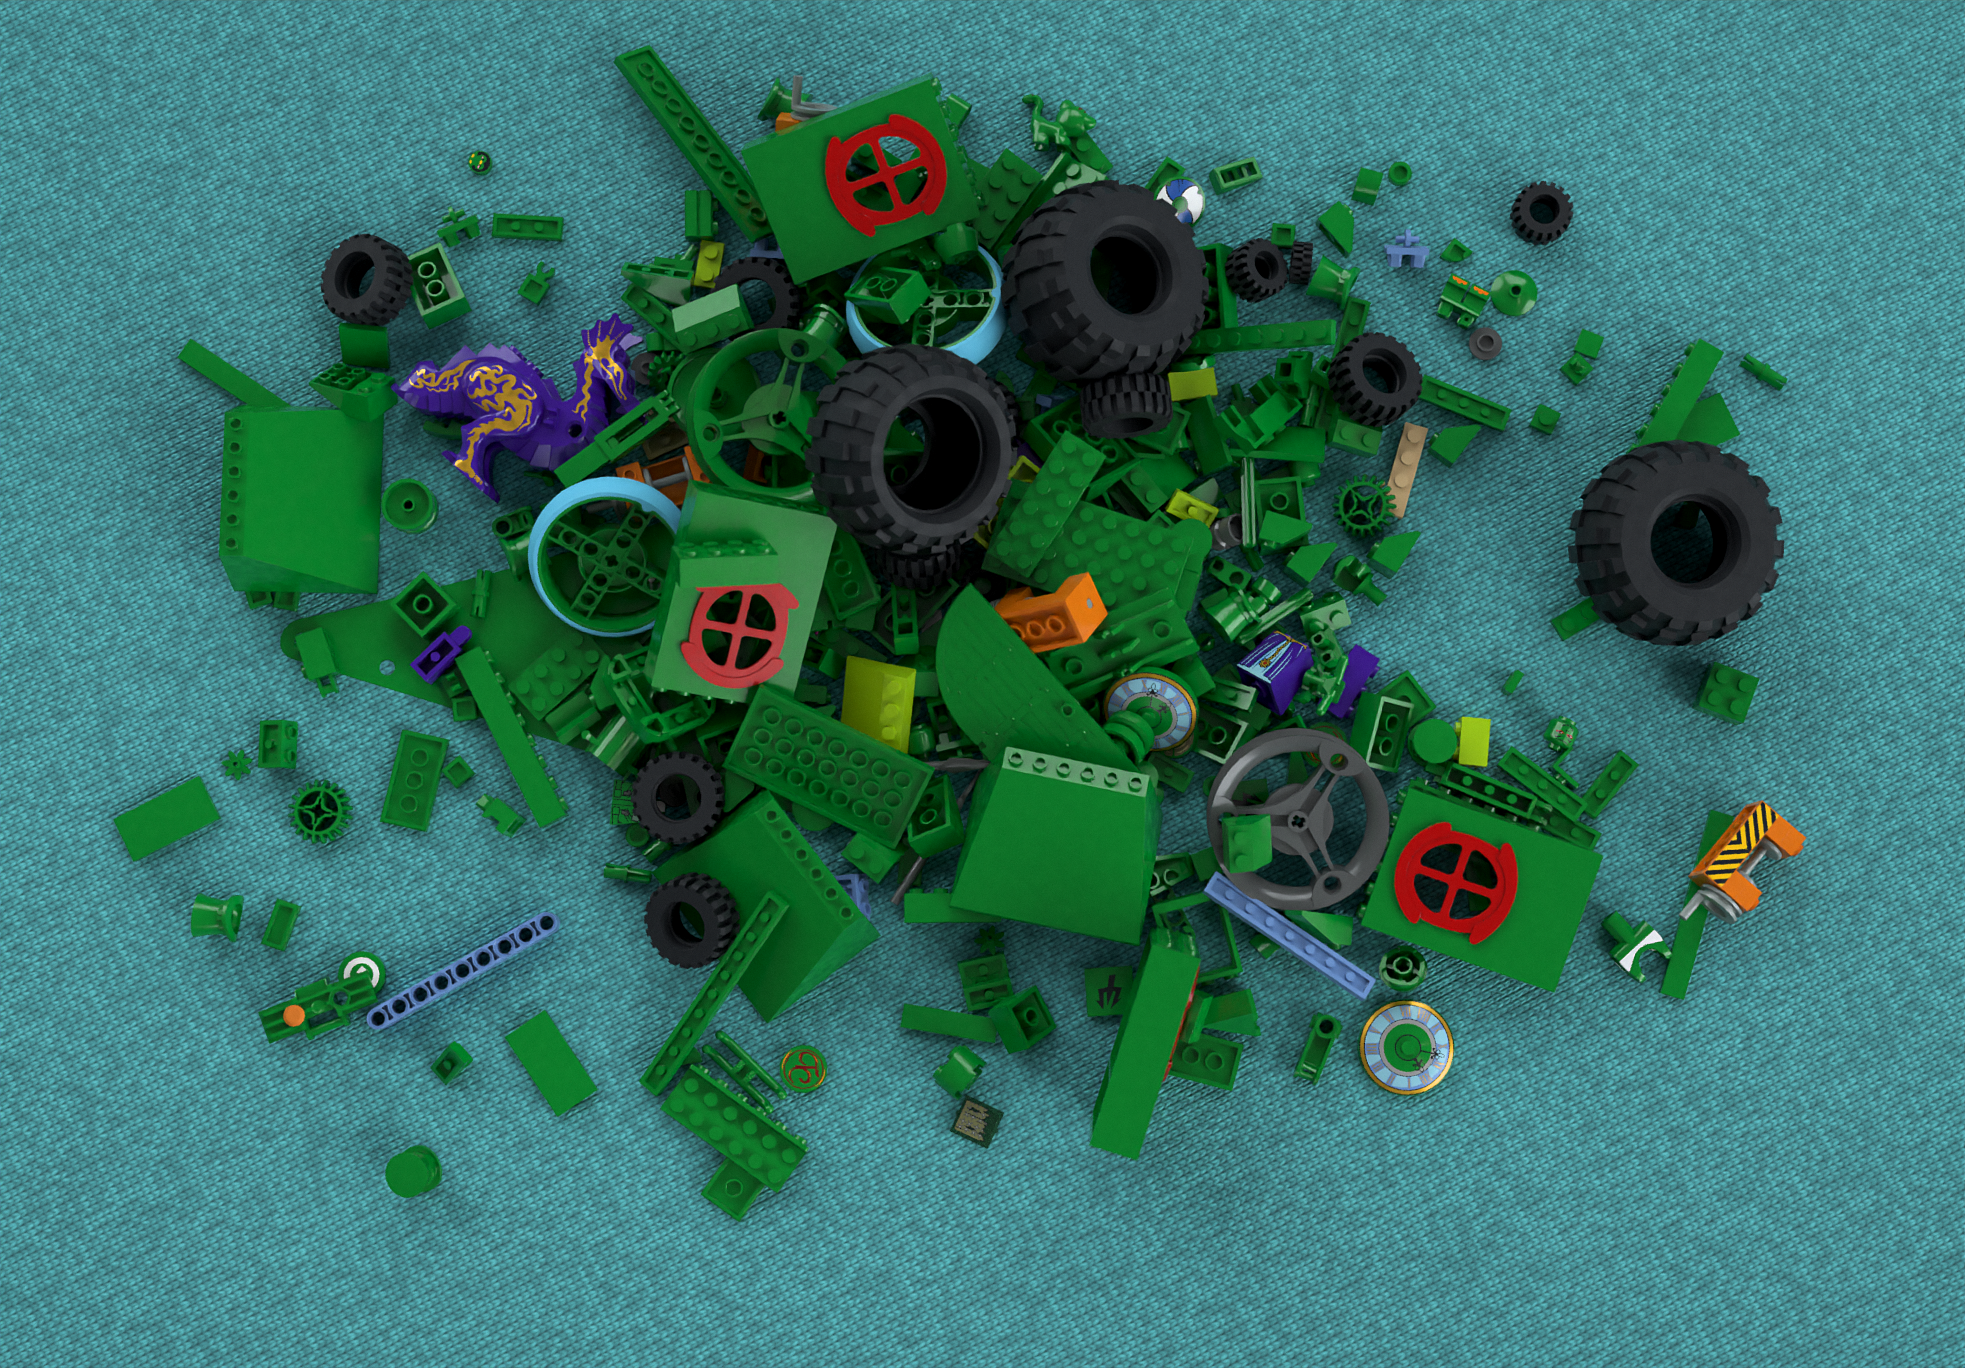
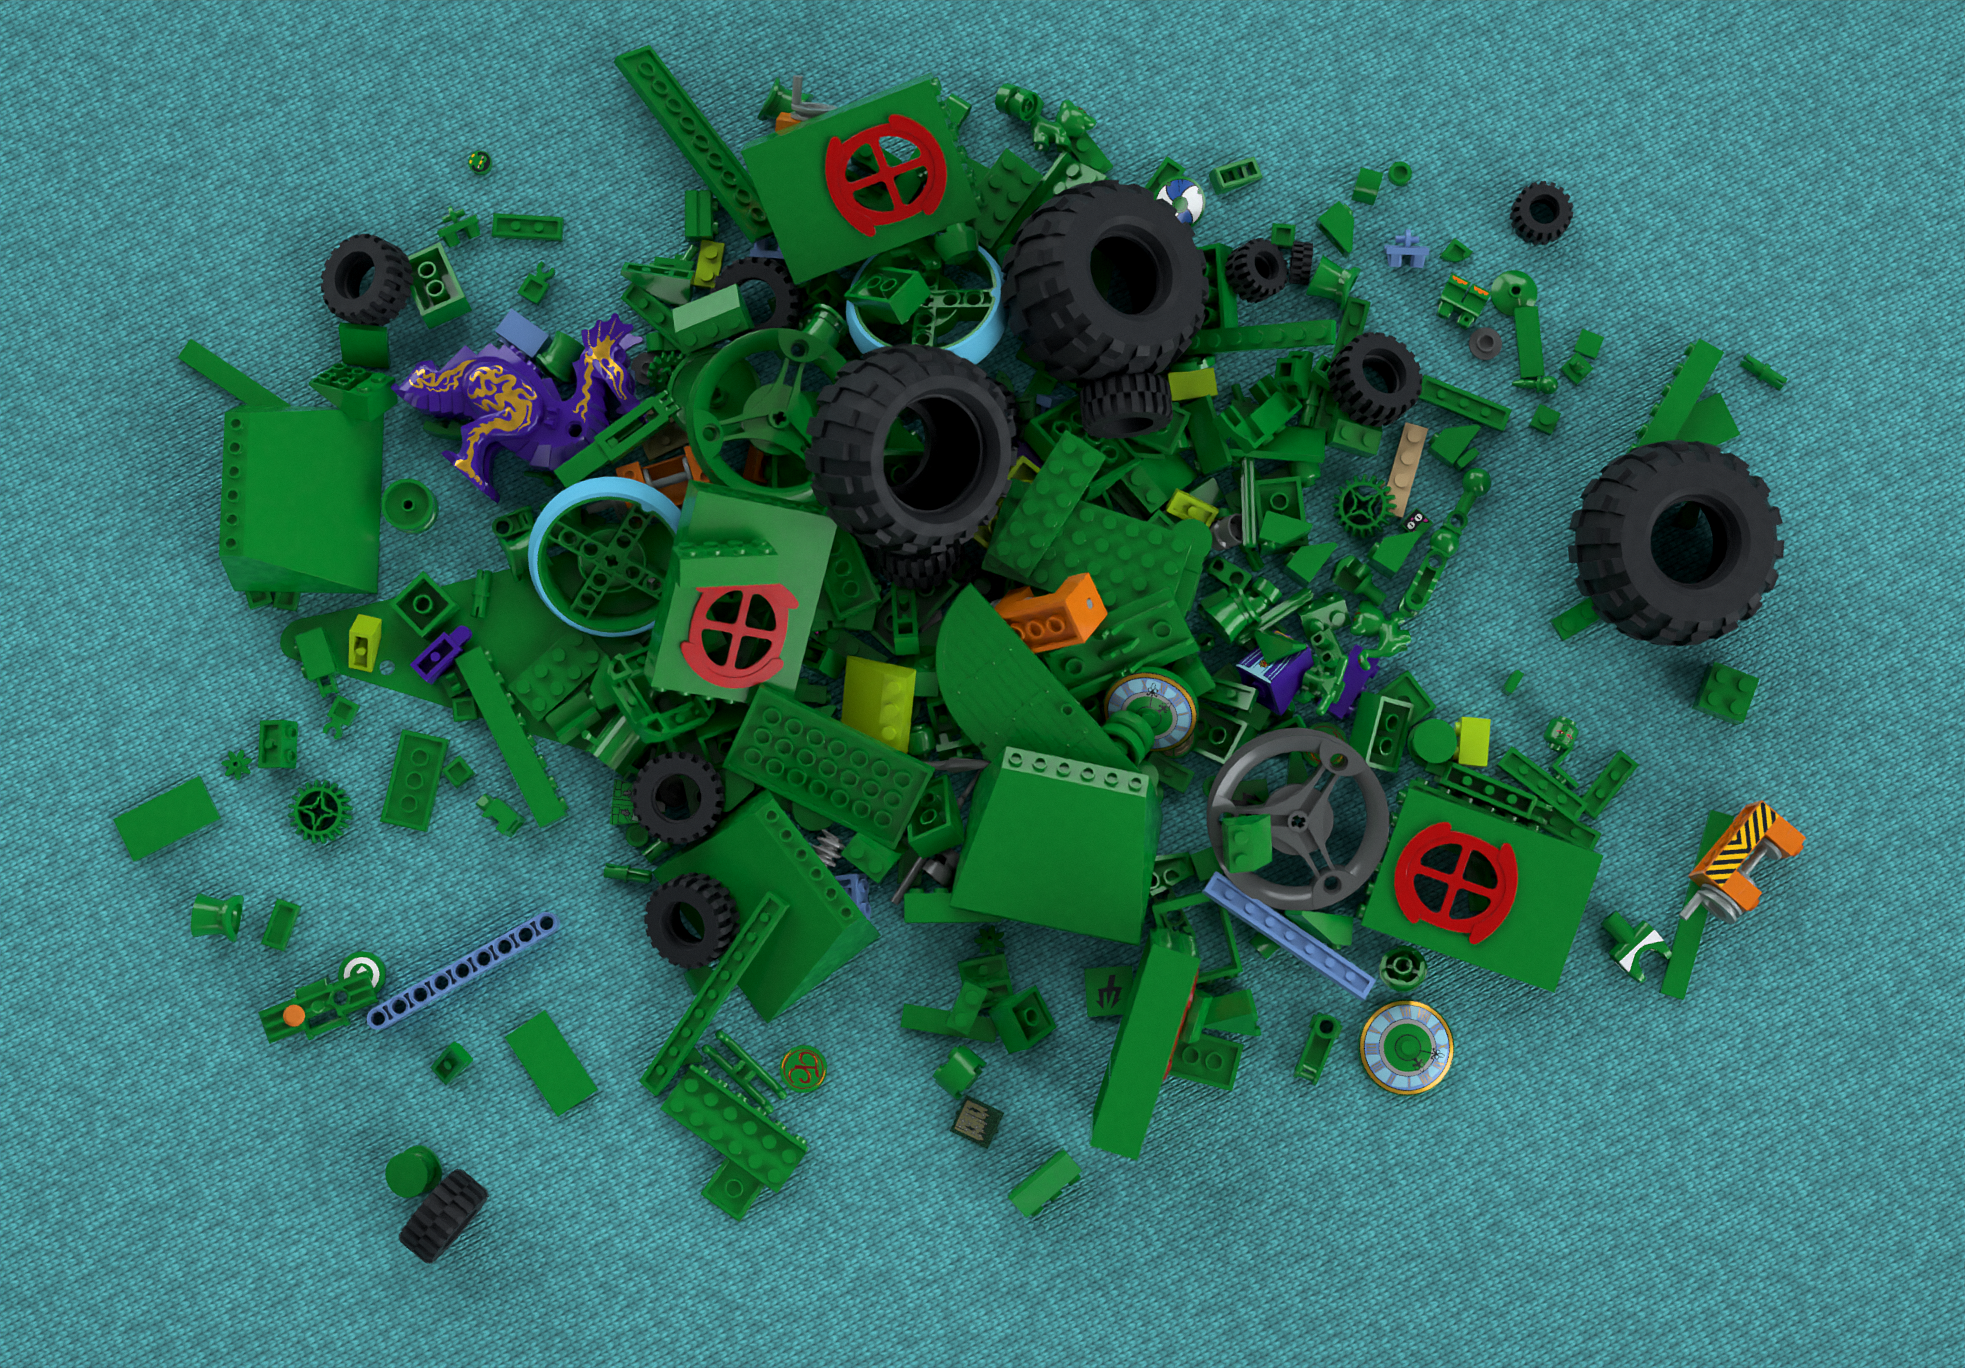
(342, 712): none -> green plate
(364, 642): none -> lime slope
(443, 1216): none -> black tyre
(523, 335): none -> medium blue brick
(559, 357): none -> green hat
(697, 978): none -> green brick
(828, 848): none -> light grey piece
(942, 866): none -> dark grey wheel
(966, 1006): none -> green brick
(1017, 101): none -> green wheel
(1045, 1183): none -> green slope
(1276, 646): none -> green slope
(1370, 623): none -> green animal
(1416, 522): none -> tile
(1443, 544): none -> green piece
(1466, 459): none -> green tile
(1528, 342): none -> green tile
(1547, 384): none -> green bar

